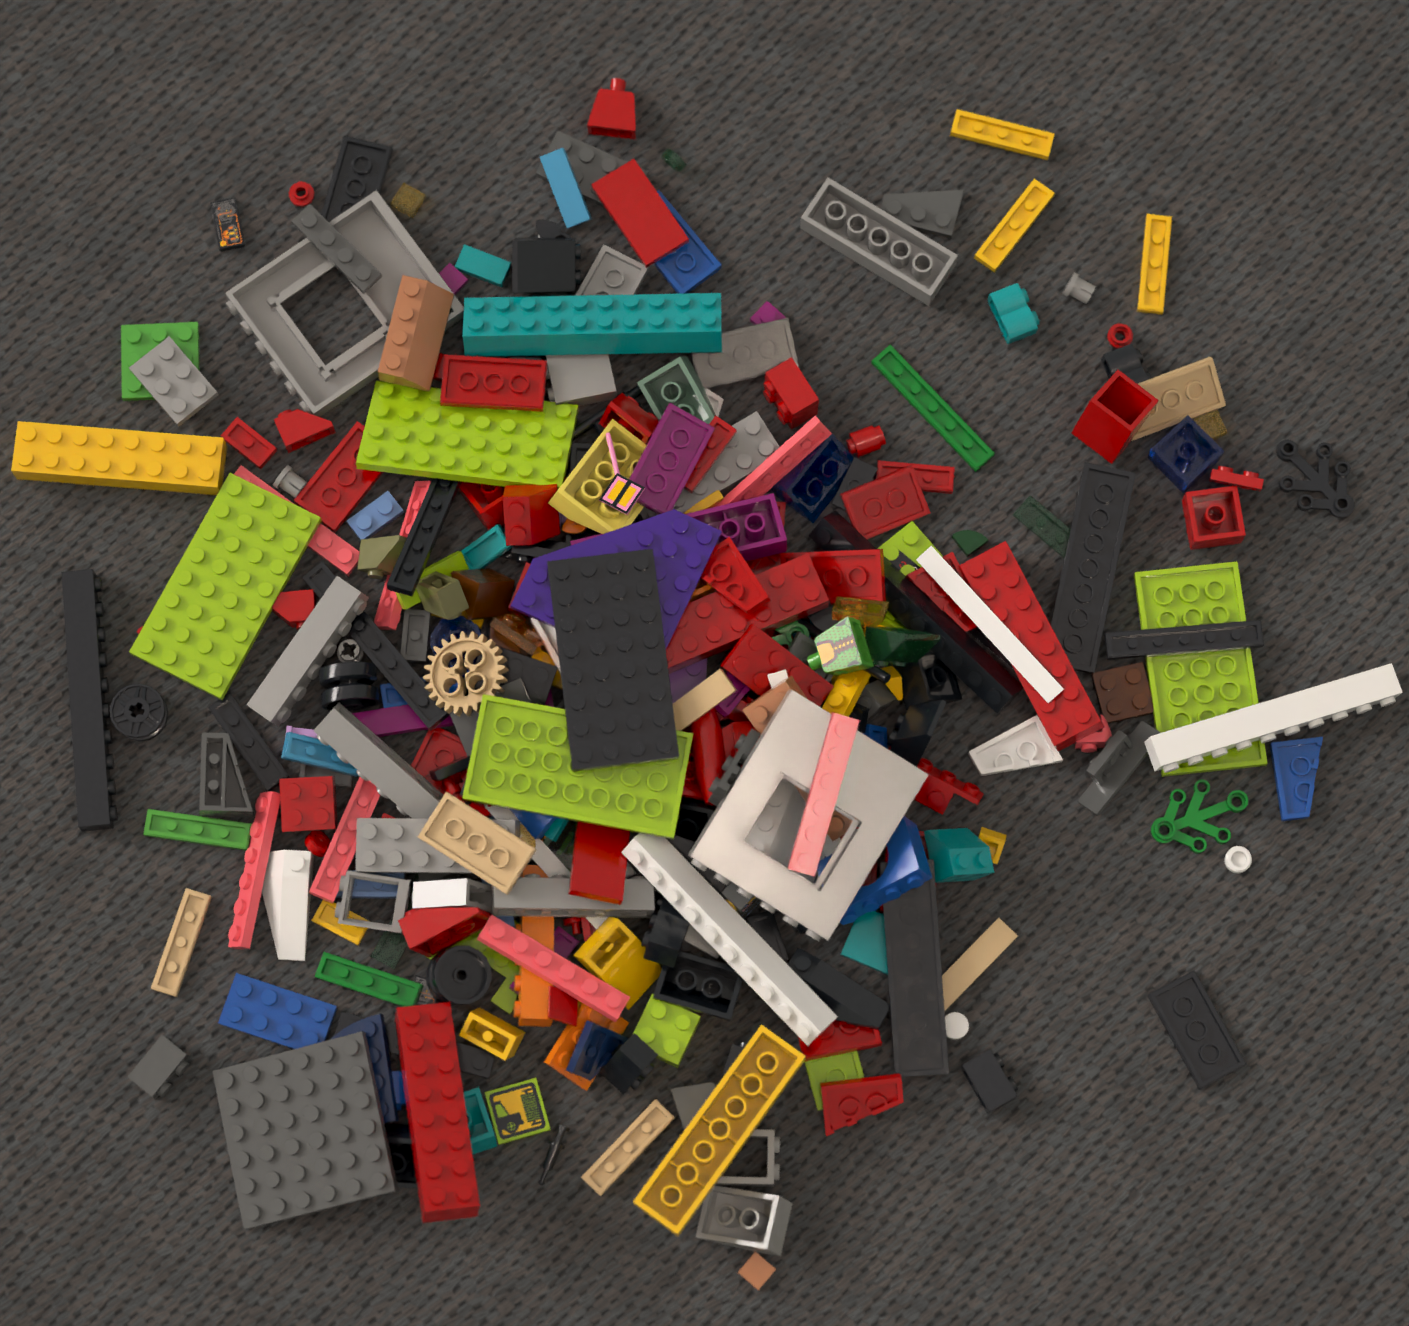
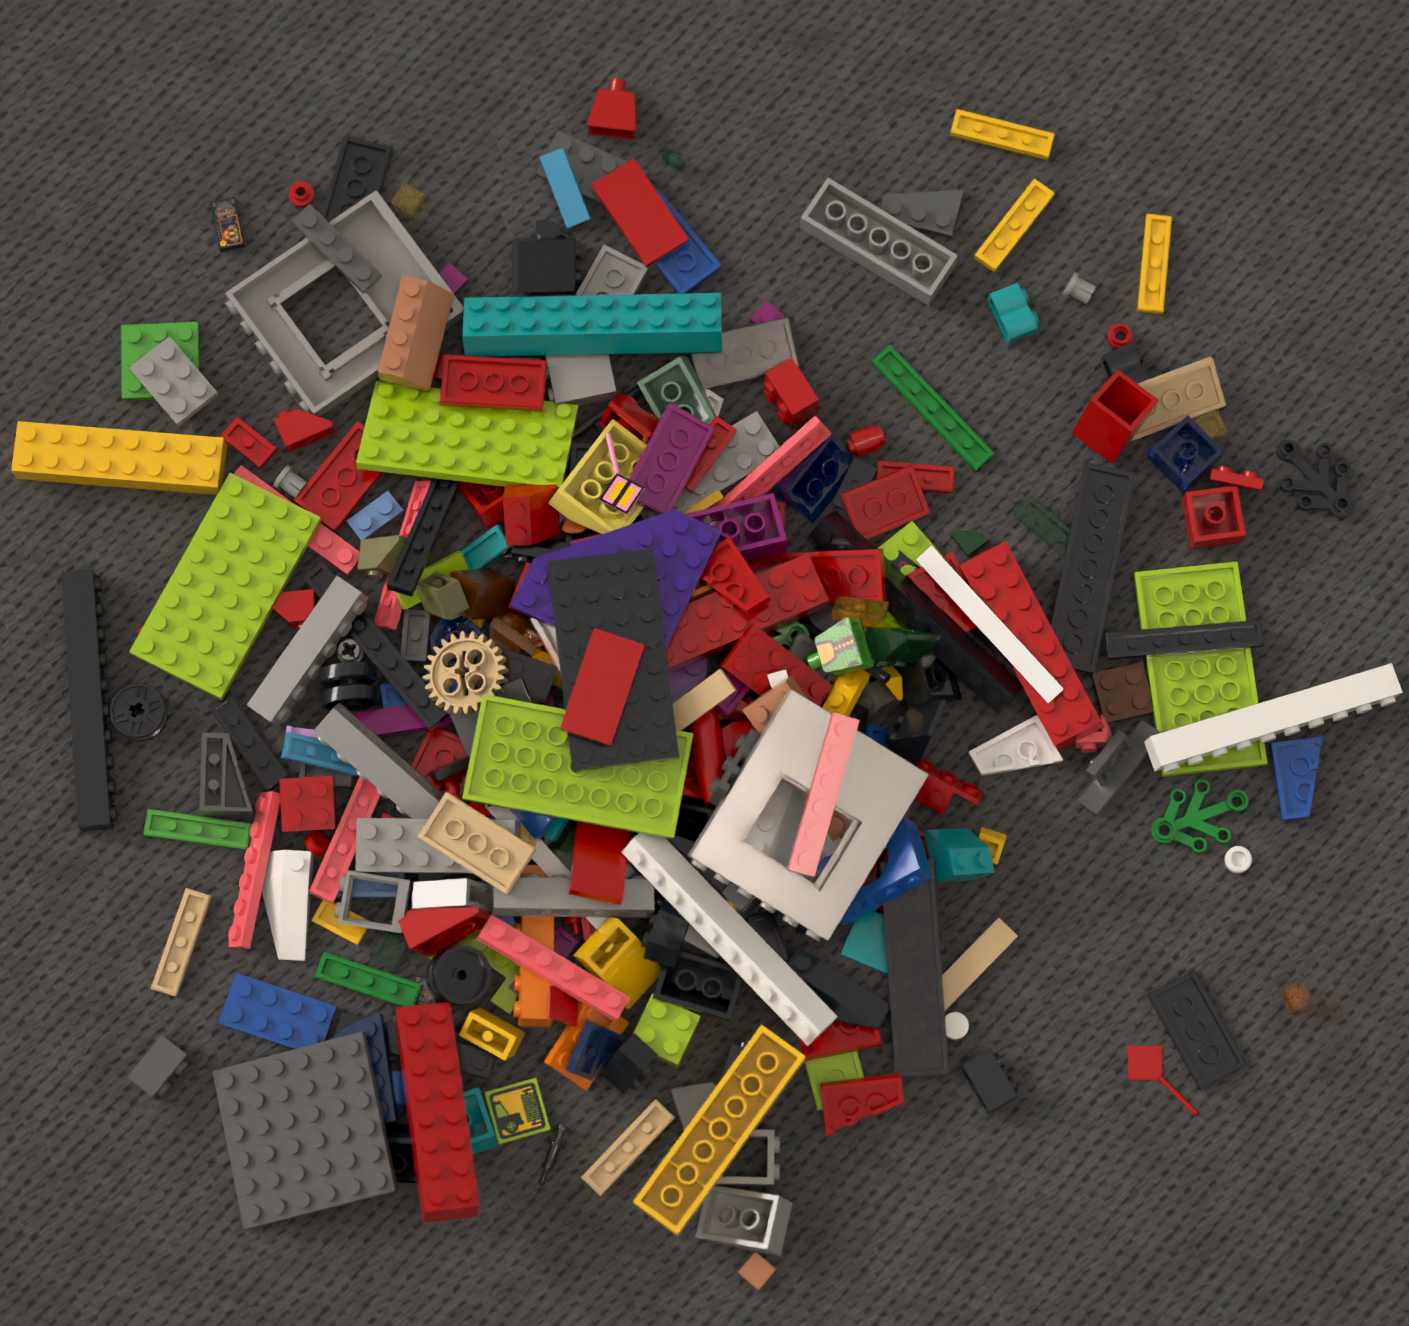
(483, 265): teal tile -> none
(602, 687): none -> red tile
(1146, 1064): none -> red piece
(1295, 996): none -> clear orange brick

